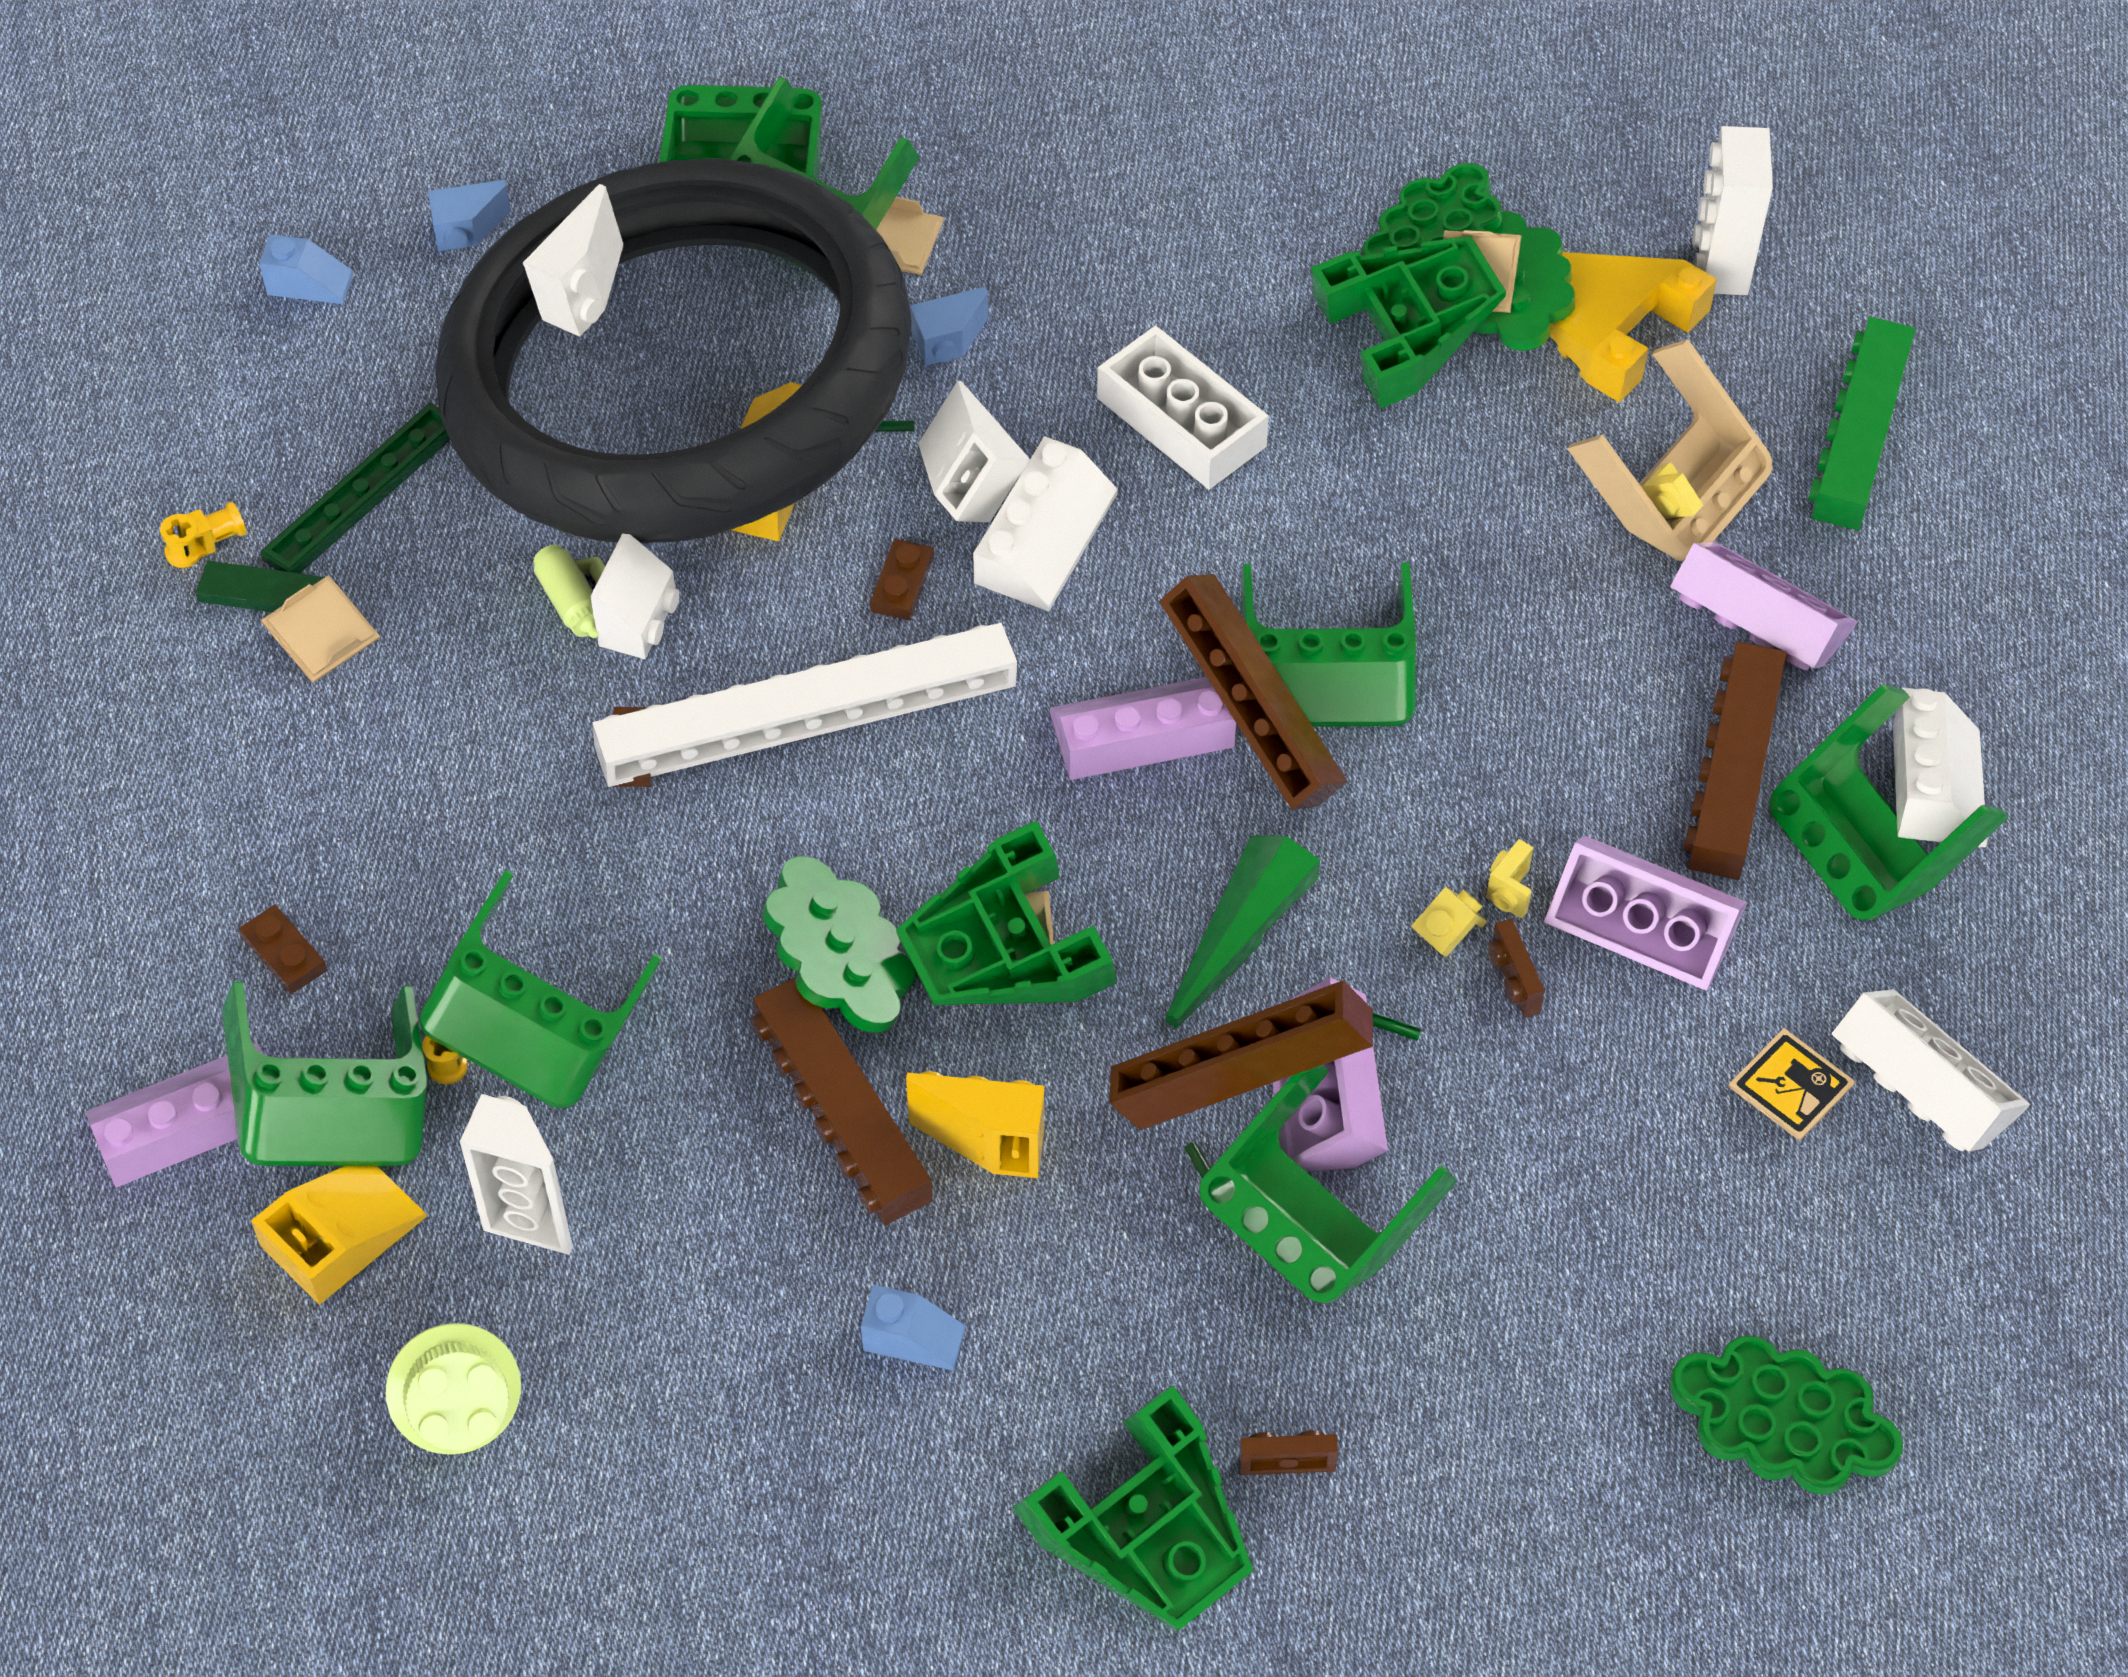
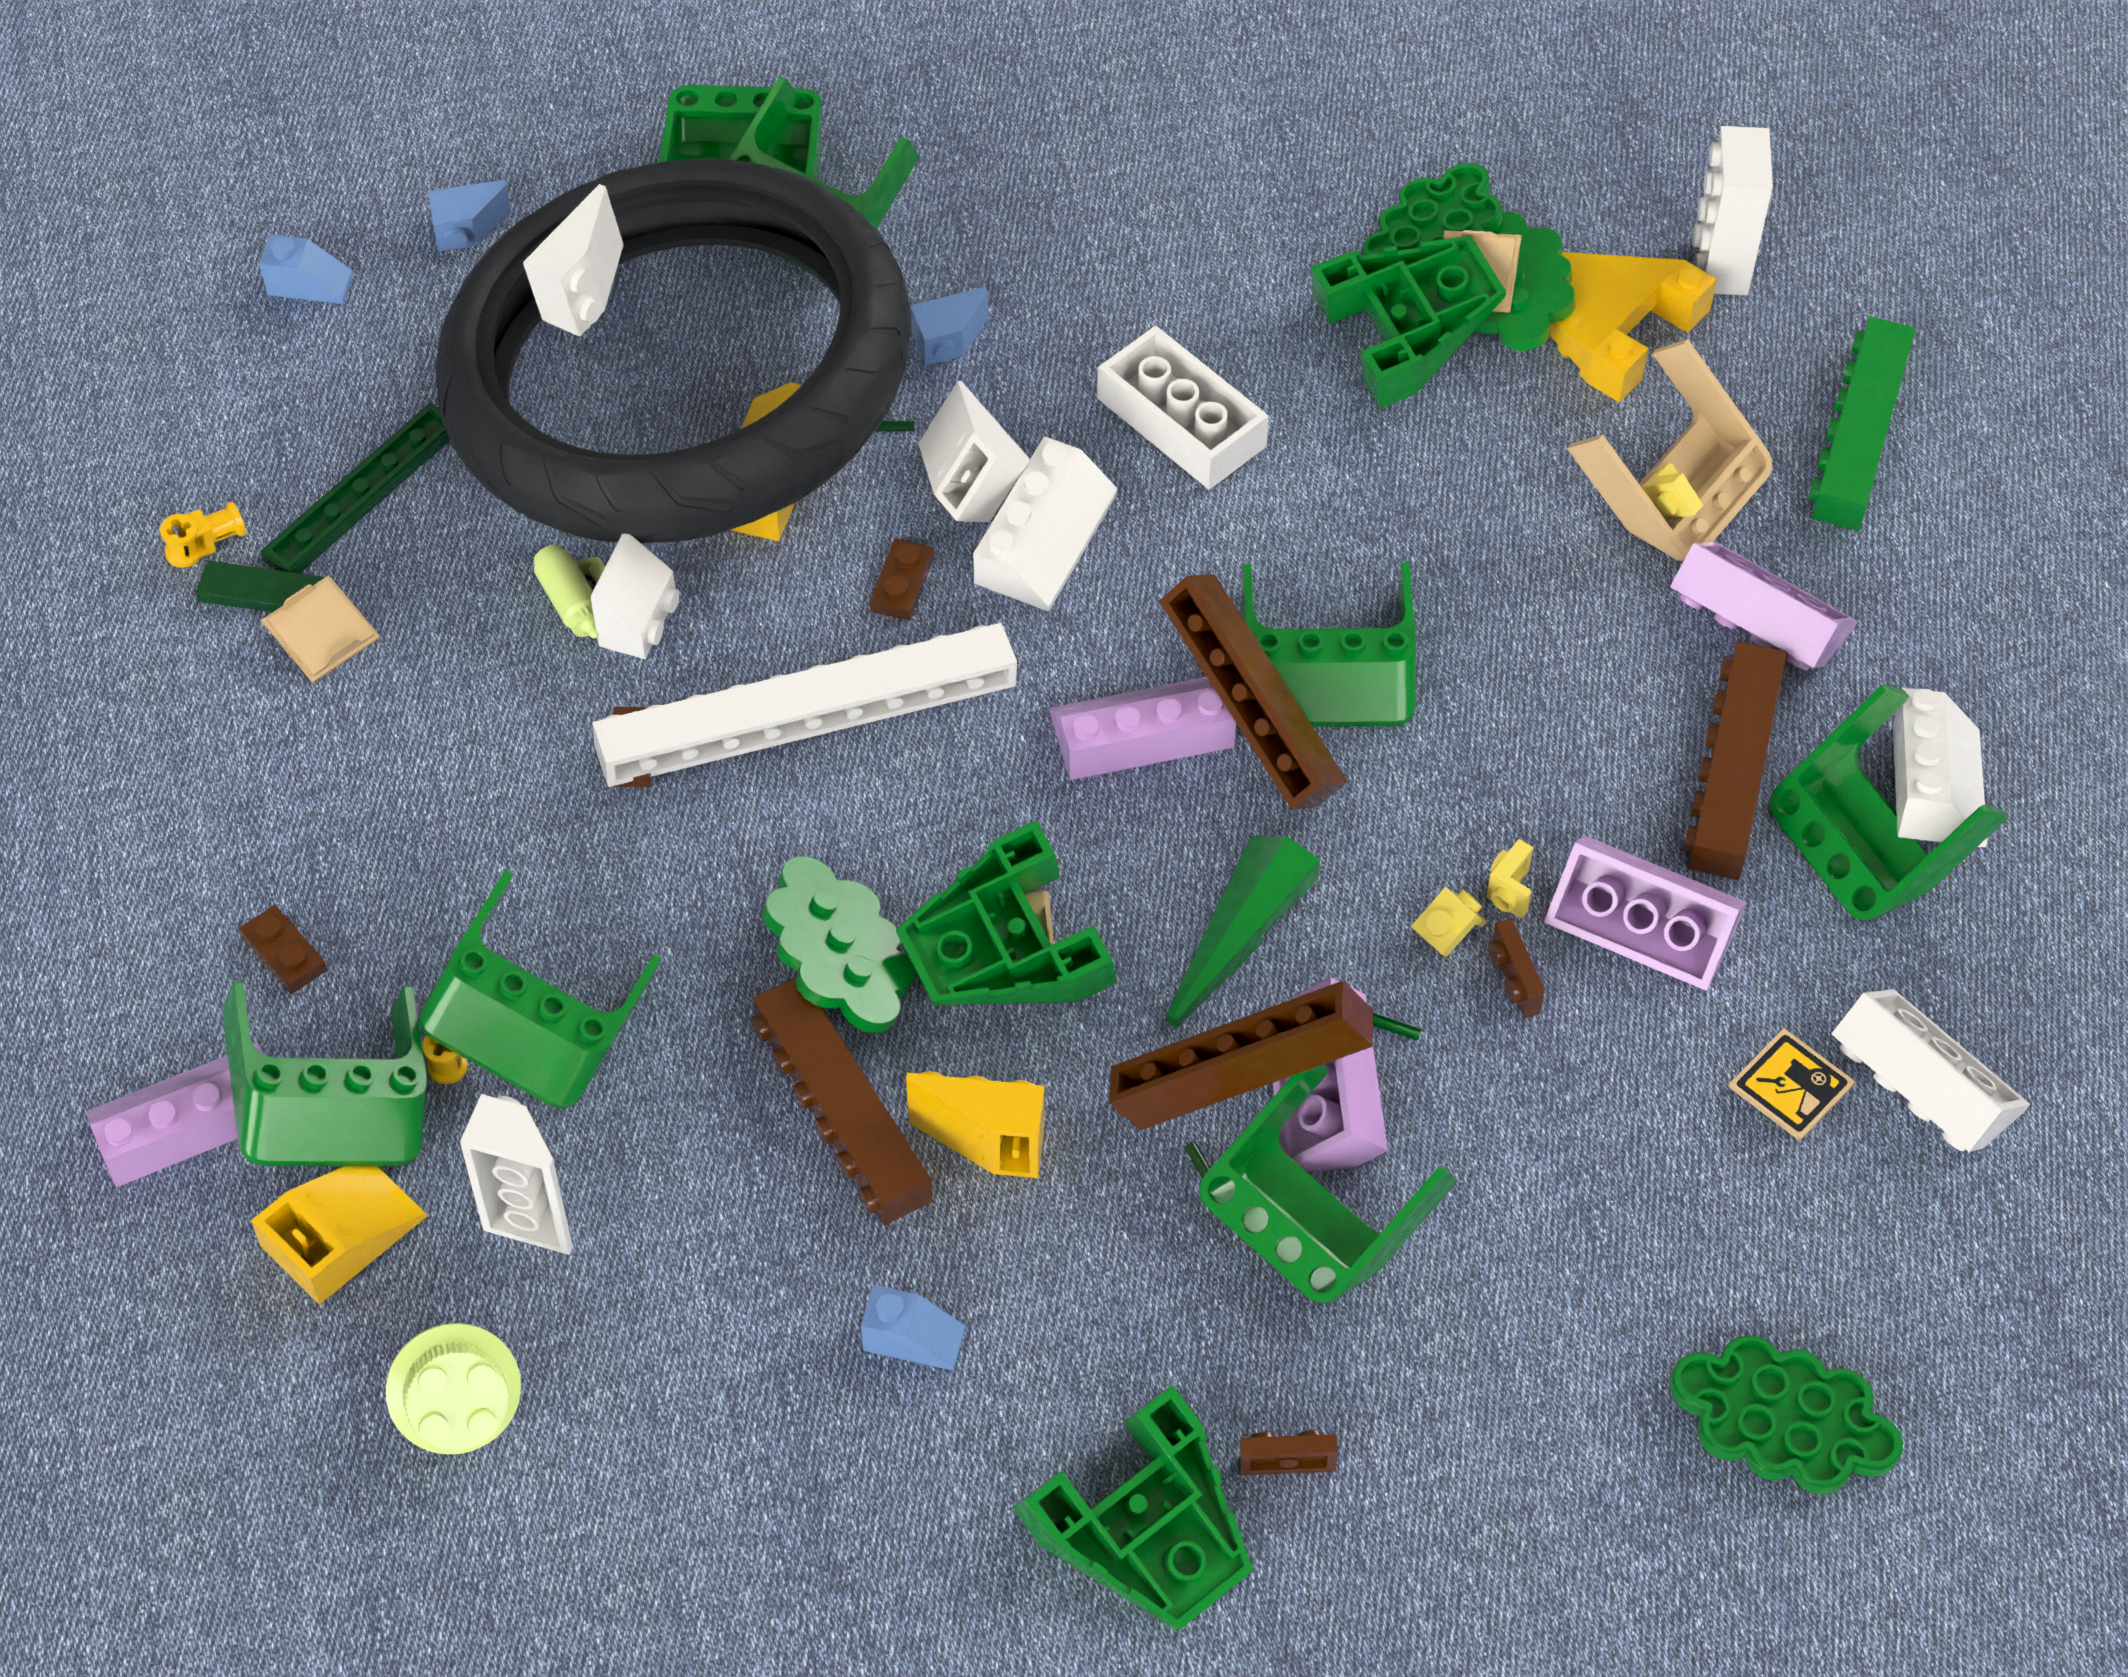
(909, 234): tan piece -> none

